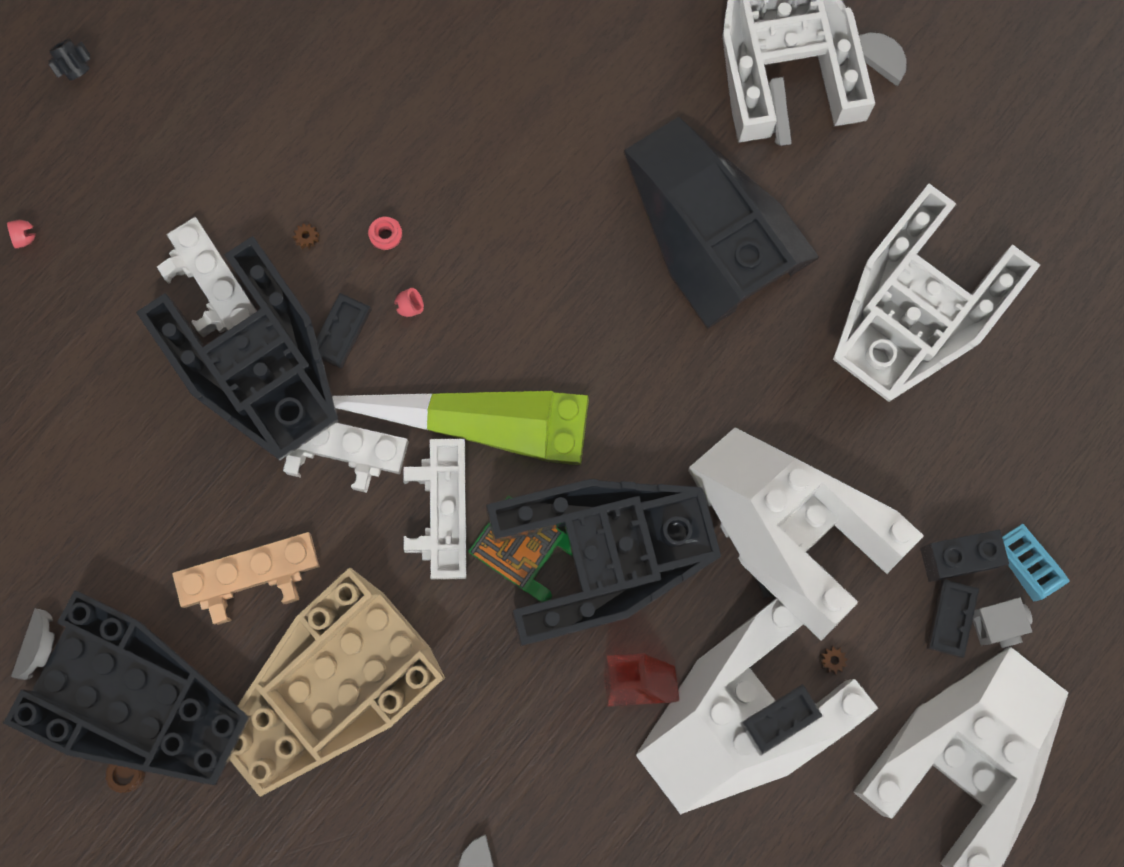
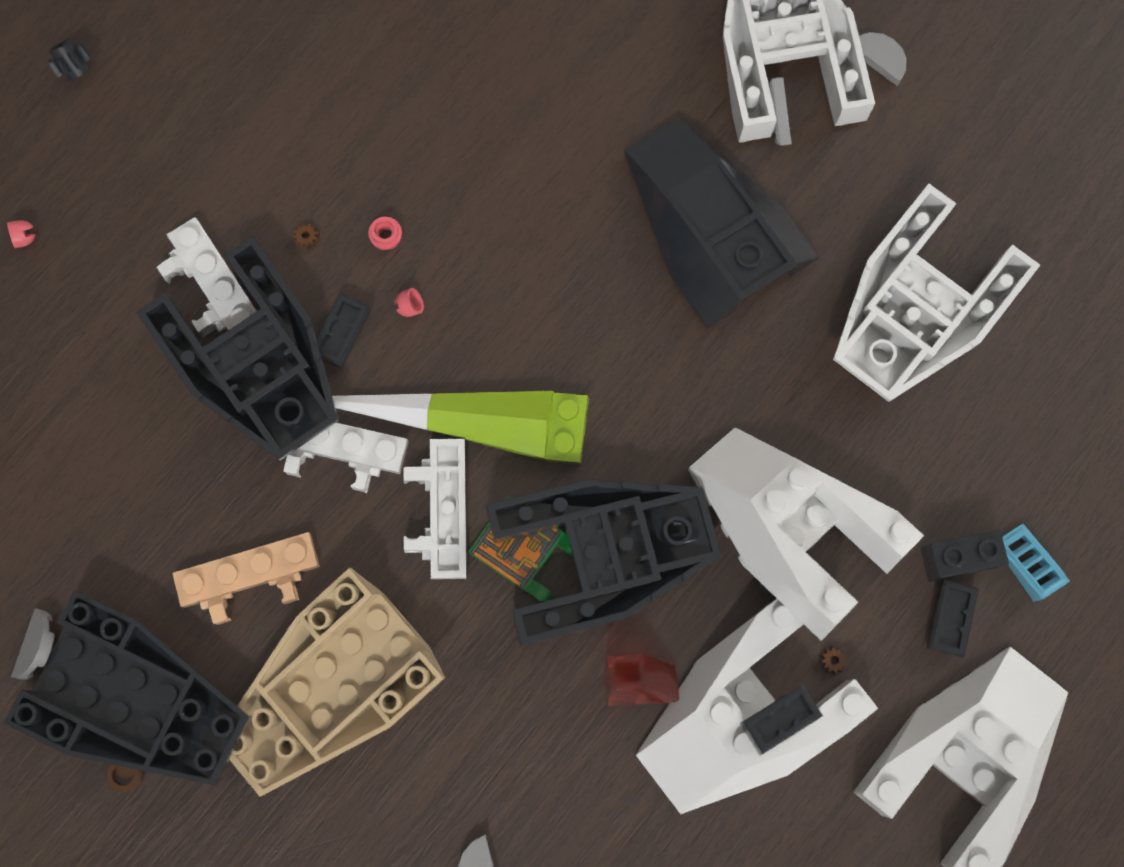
(1003, 623): light grey brick -> none

